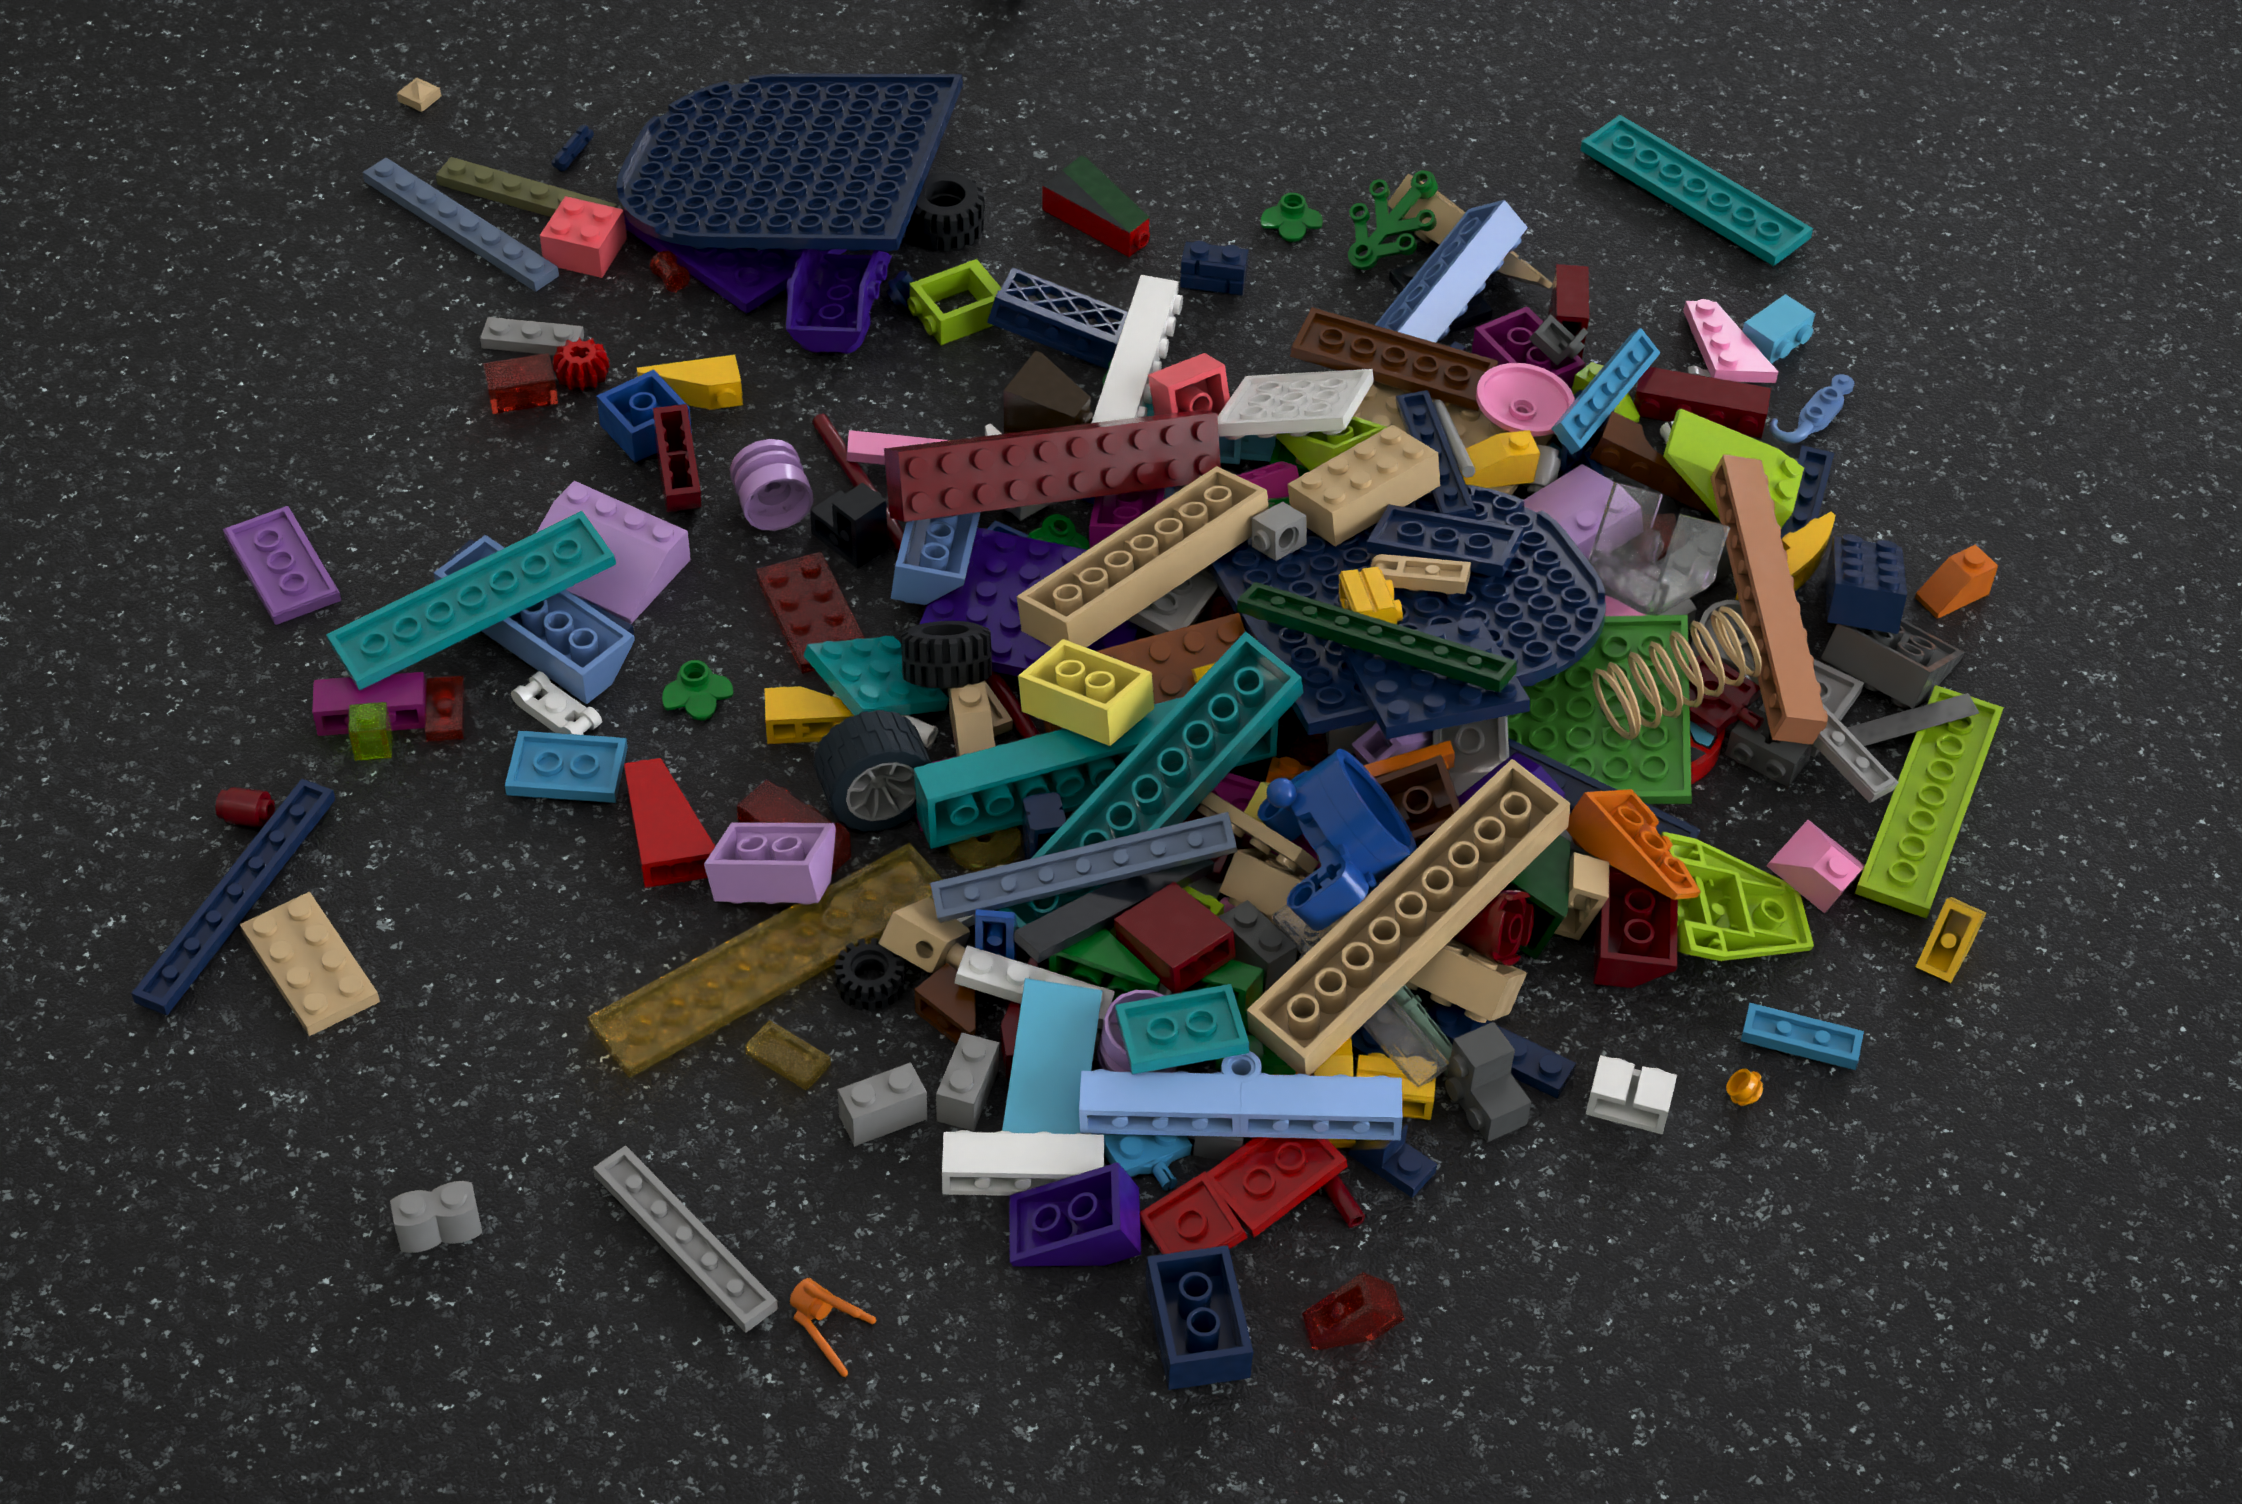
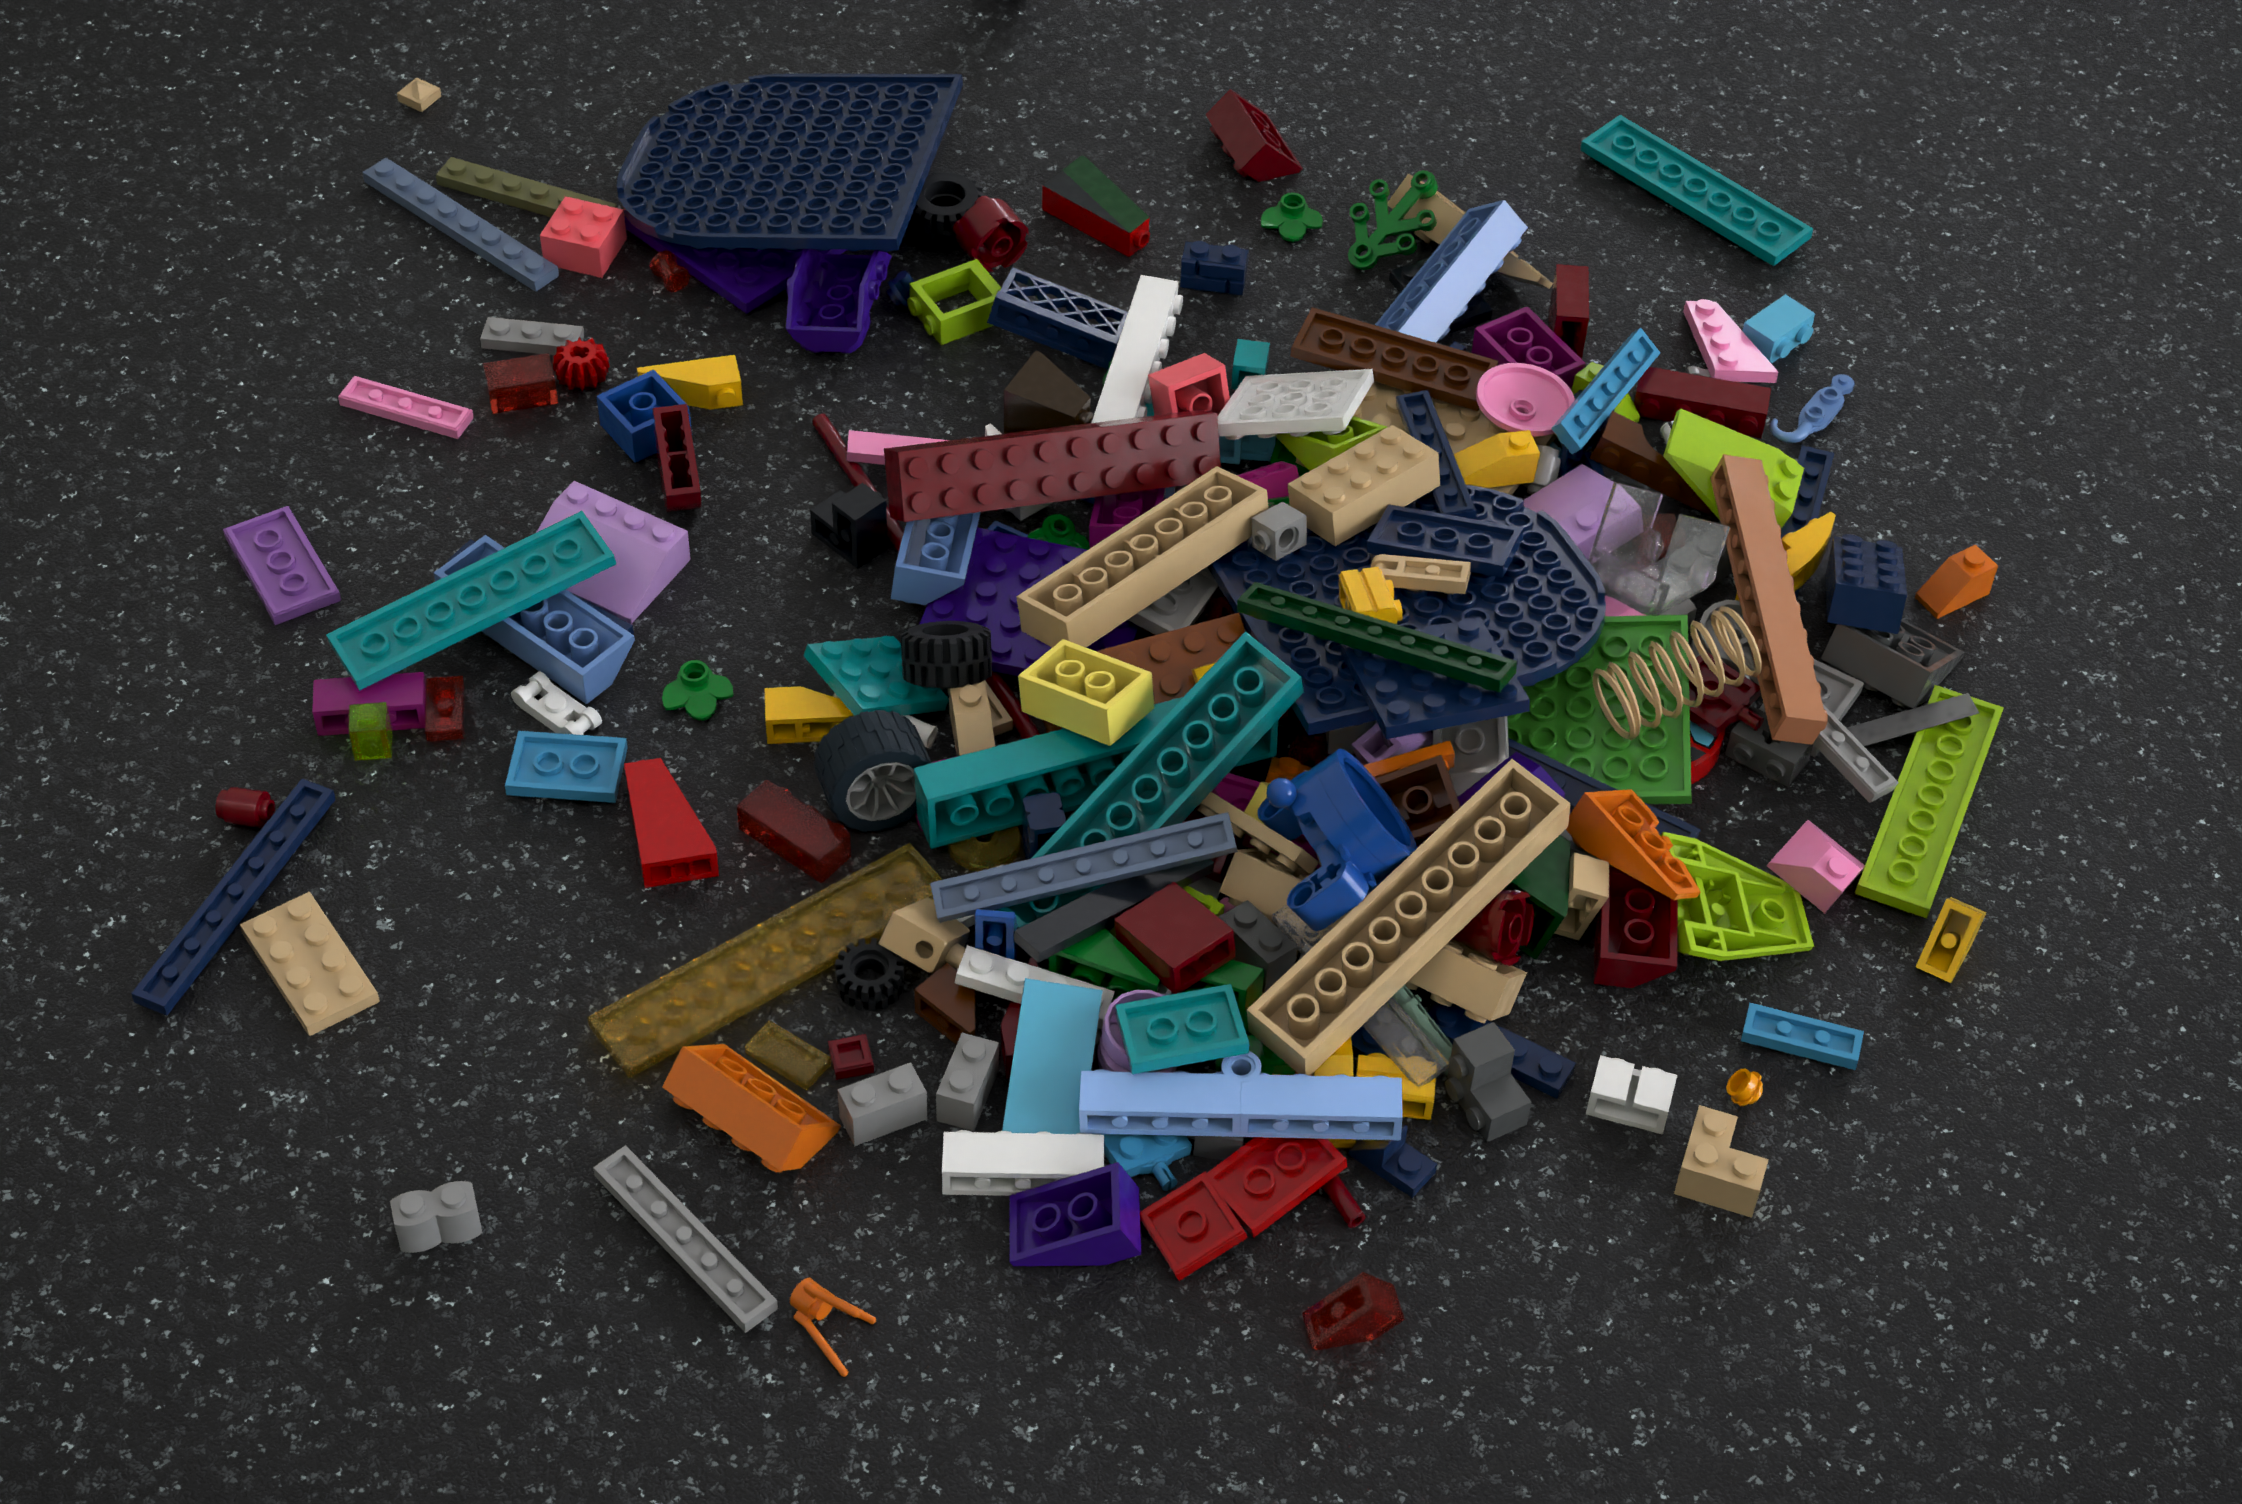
(406, 407): none -> bright pink tile
(572, 148): dark blue axle -> none
(749, 1106): none -> orange slope
(771, 485): lavender wheel -> none
(772, 863): lavender slope -> none
(807, 604): clear red plate -> none
(850, 1056): none -> dark red tile
(991, 233): none -> dark red brick
(1198, 1317): dark blue brick -> none
(1249, 360): none -> teal brick
(1251, 139): none -> dark red slope
(1456, 444): light grey bar -> none
(1557, 341): dark grey bracket -> none
(1718, 1173): none -> tan brick

